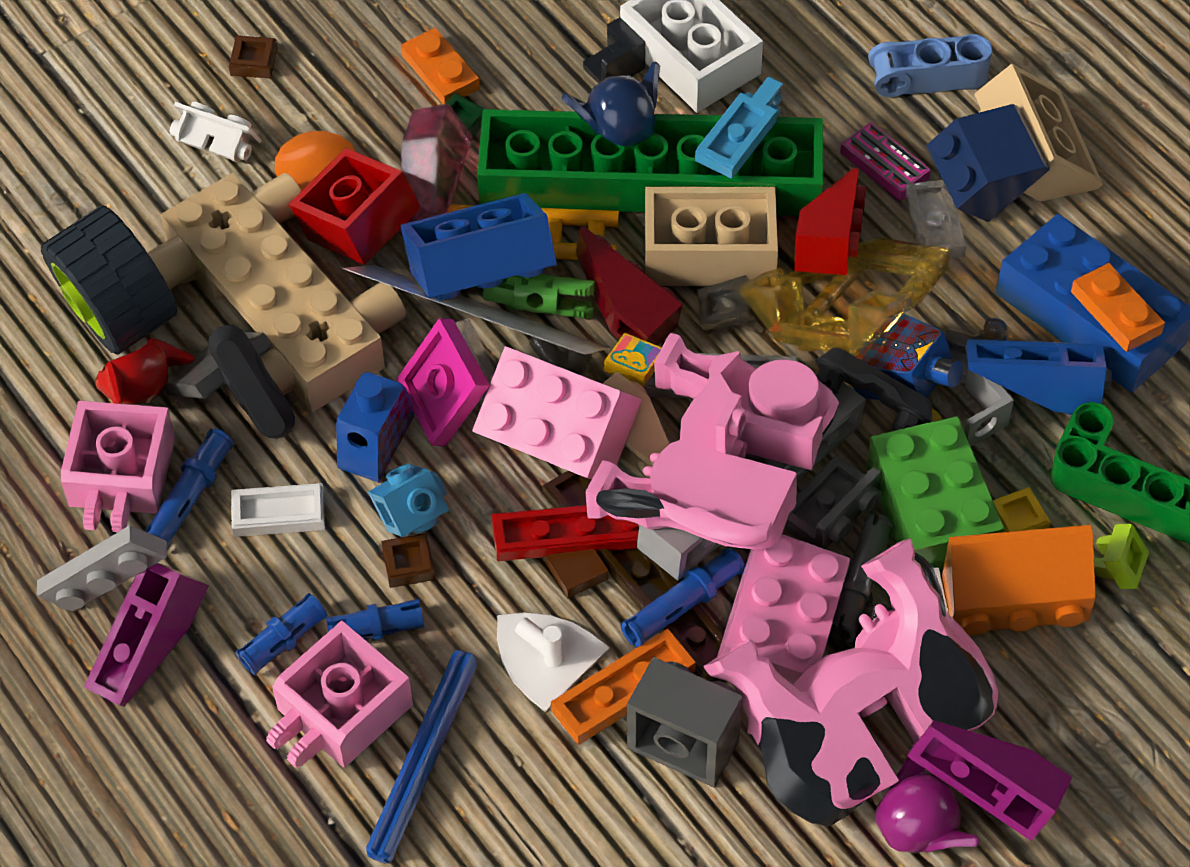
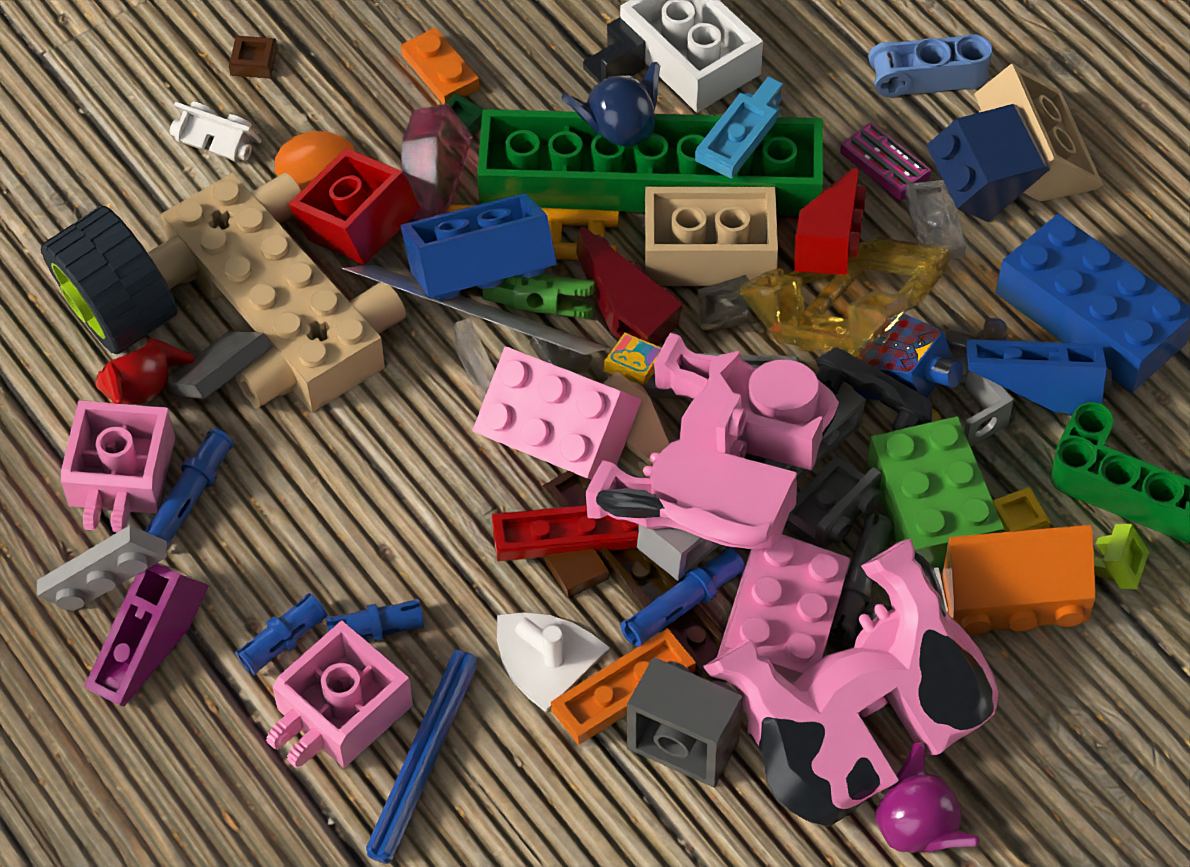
(251, 382): black piece -> none
(277, 510): white tile -> none
(381, 415): blue torso -> none
(408, 560): reddish brown tile -> none
(409, 500): dark azure brick -> none
(443, 382): dark pink plate -> none
(994, 774): magenta slope -> none
(1117, 307): orange plate -> none

